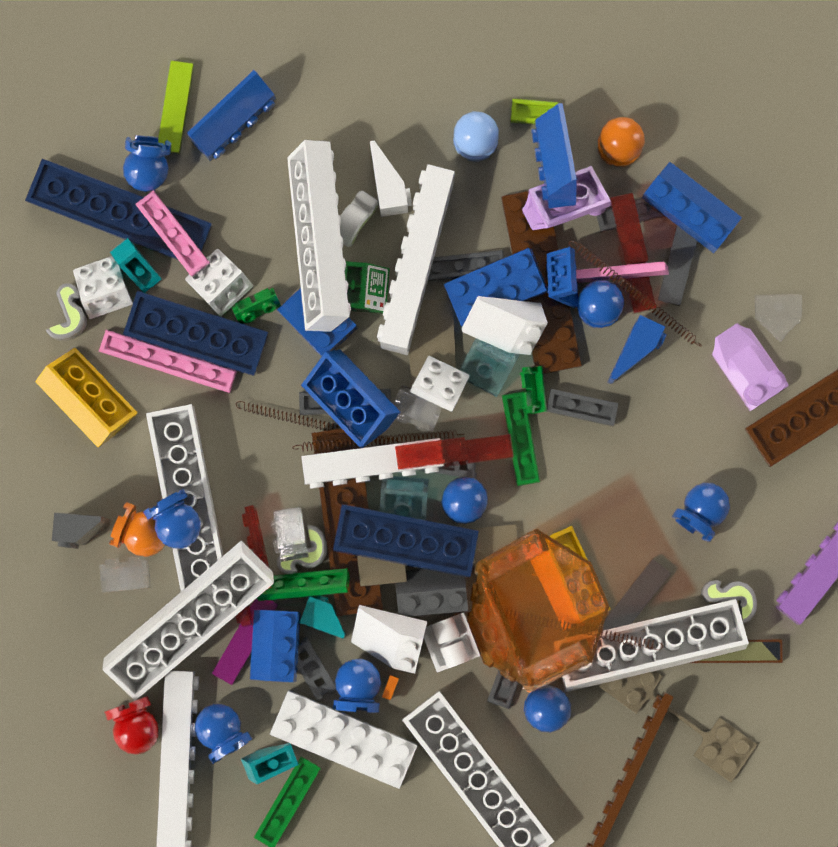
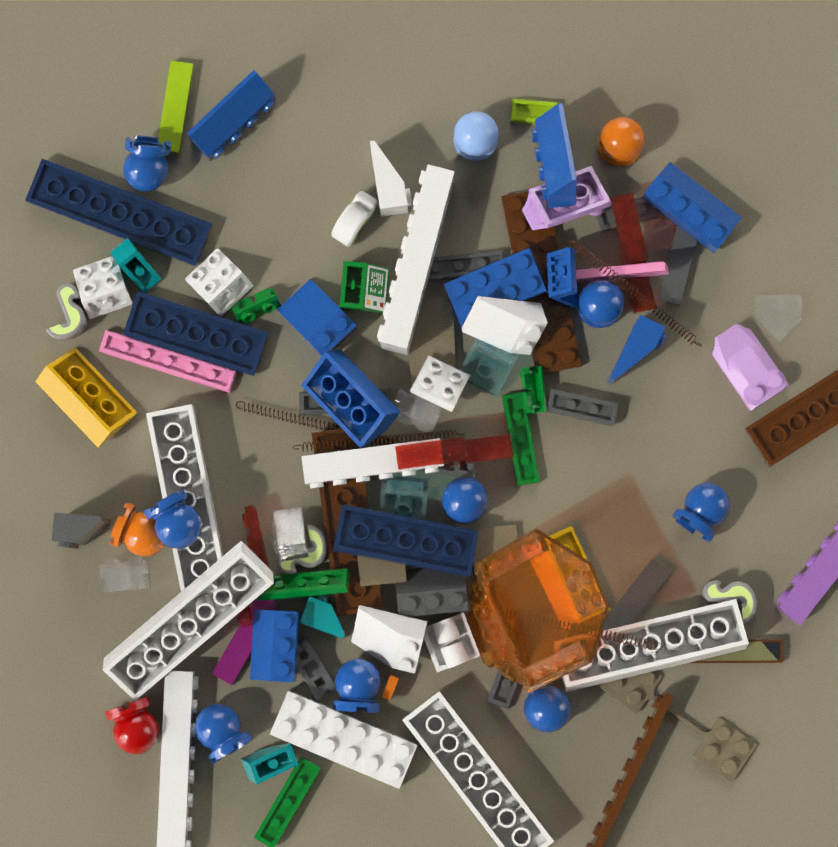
(172, 233): bright pink tile -> none
(318, 236): white brick -> none

